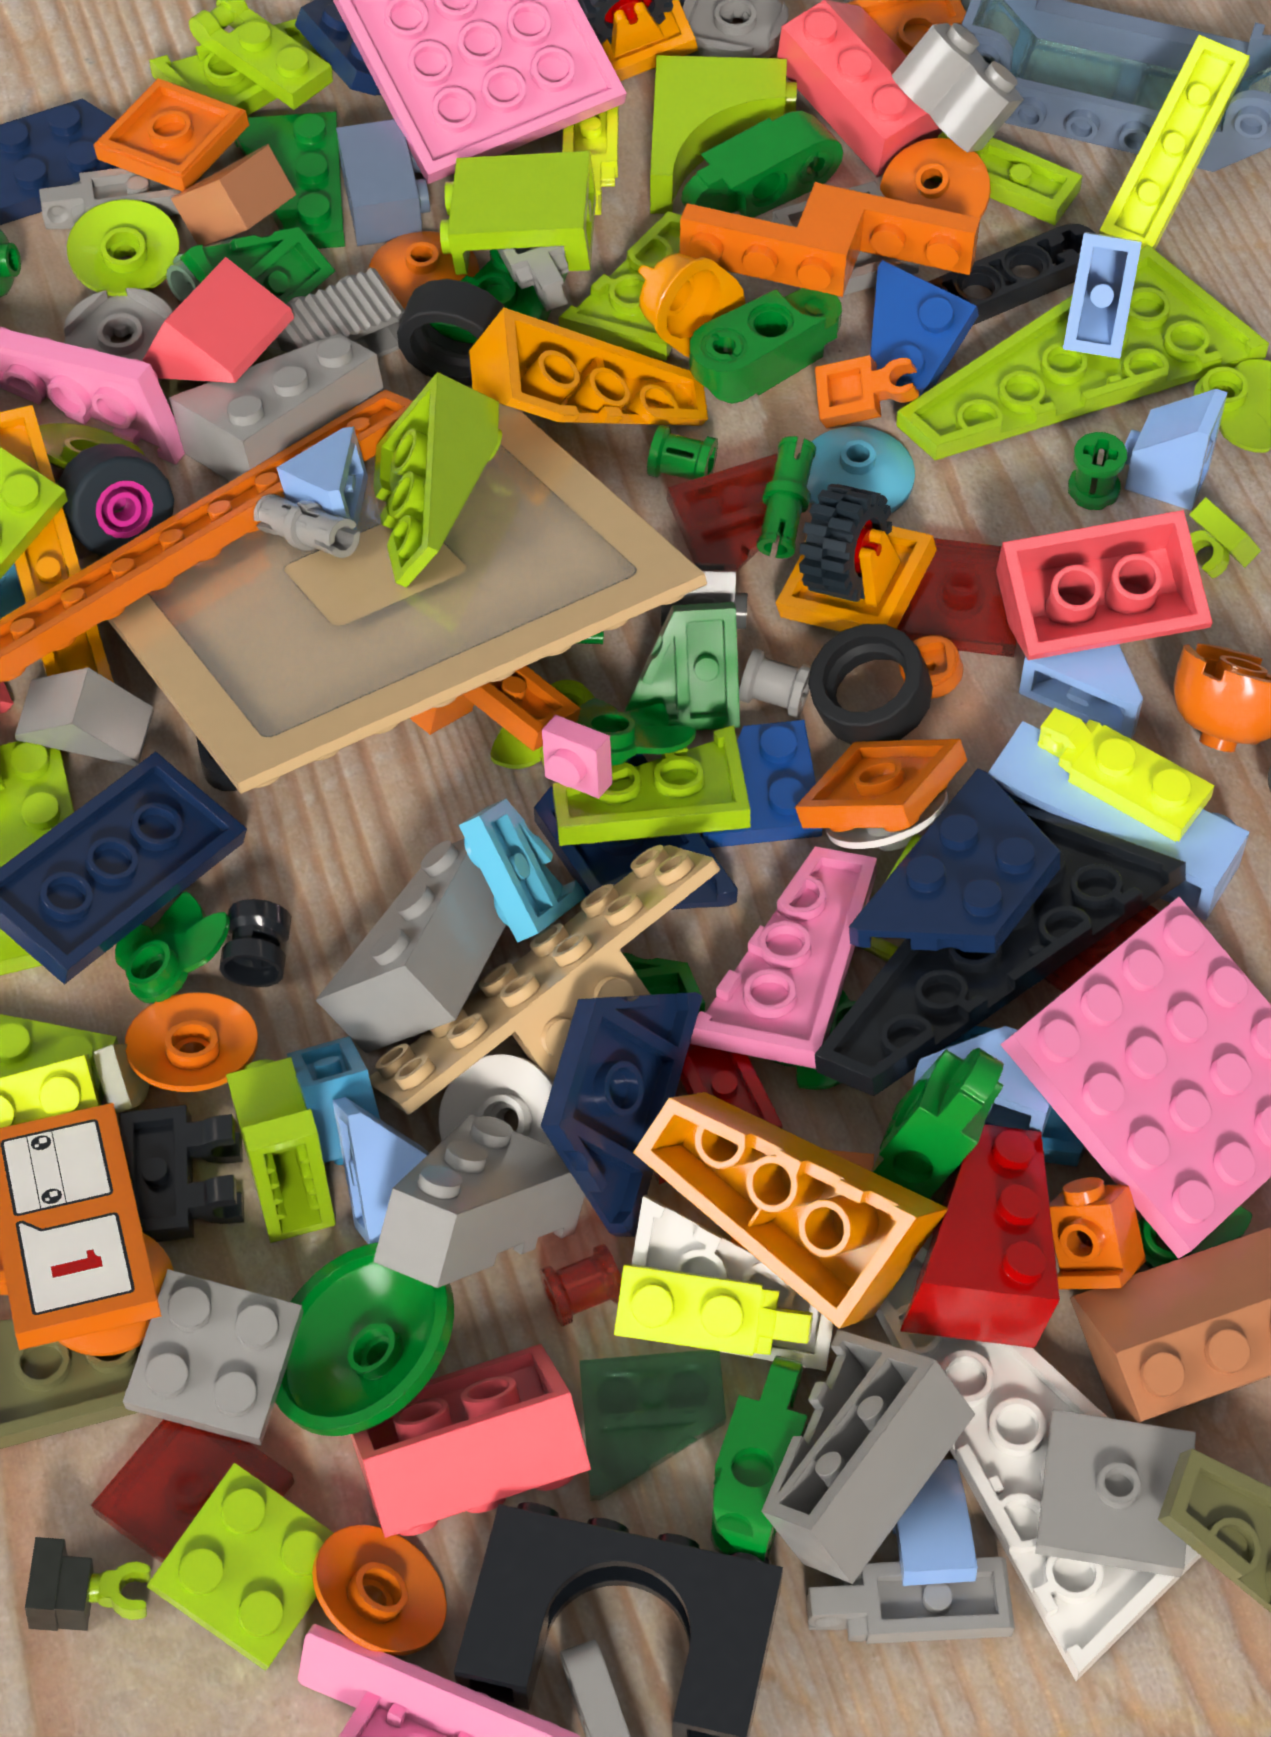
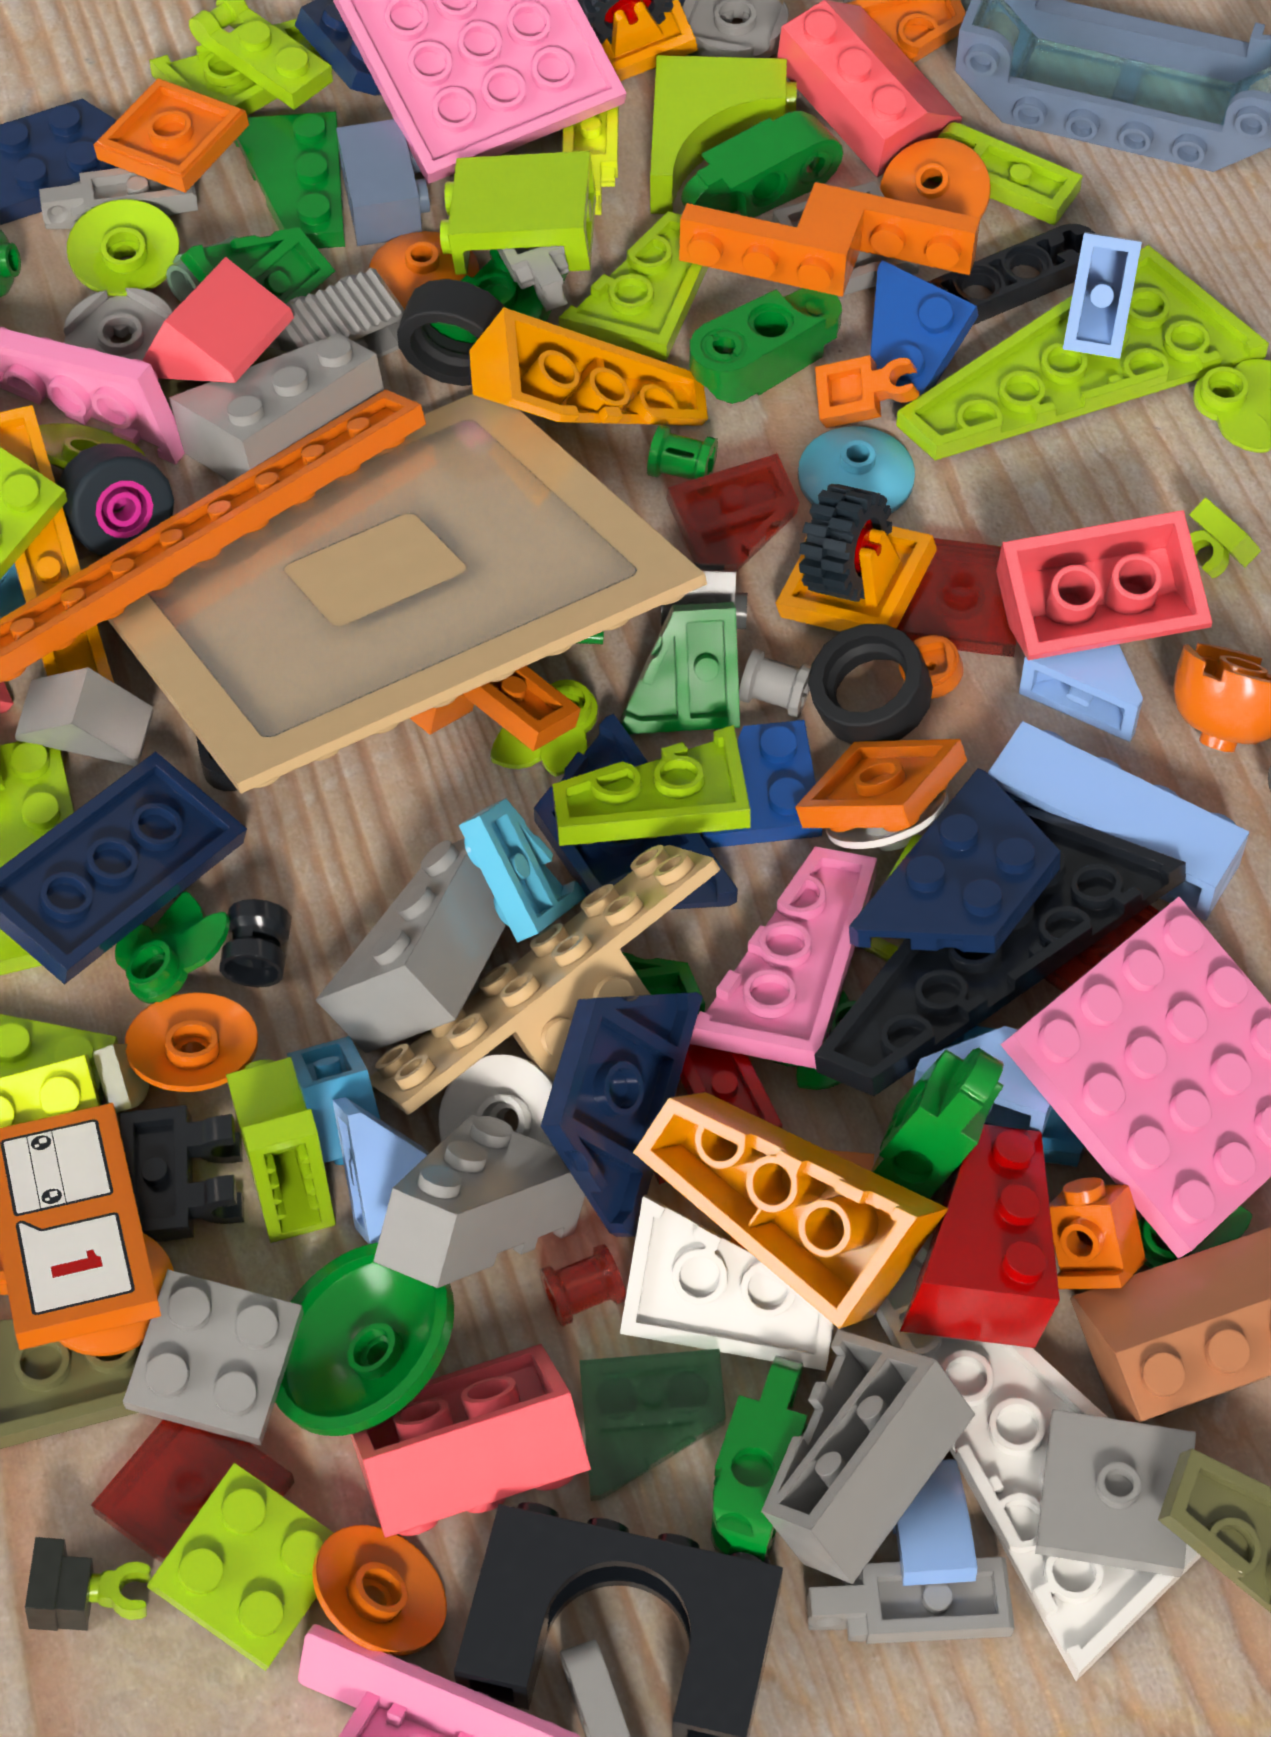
(234, 197): nougat slope -> none
(306, 525): light grey pin -> none
(329, 475): light blue slope -> none
(430, 468): lime wedge -> none
(577, 756): bright pink plate -> none
(636, 730): green plate -> none
(684, 295): light orange piece -> none
(705, 1312): neon yellow hinge -> none
(786, 497): green pin -> none
(958, 86): light grey brick -> none
(1085, 459): green bush -> none
(1125, 774): neon yellow hinge -> none
(1175, 449): light blue slope -> none
(1176, 142): neon yellow plate -> none

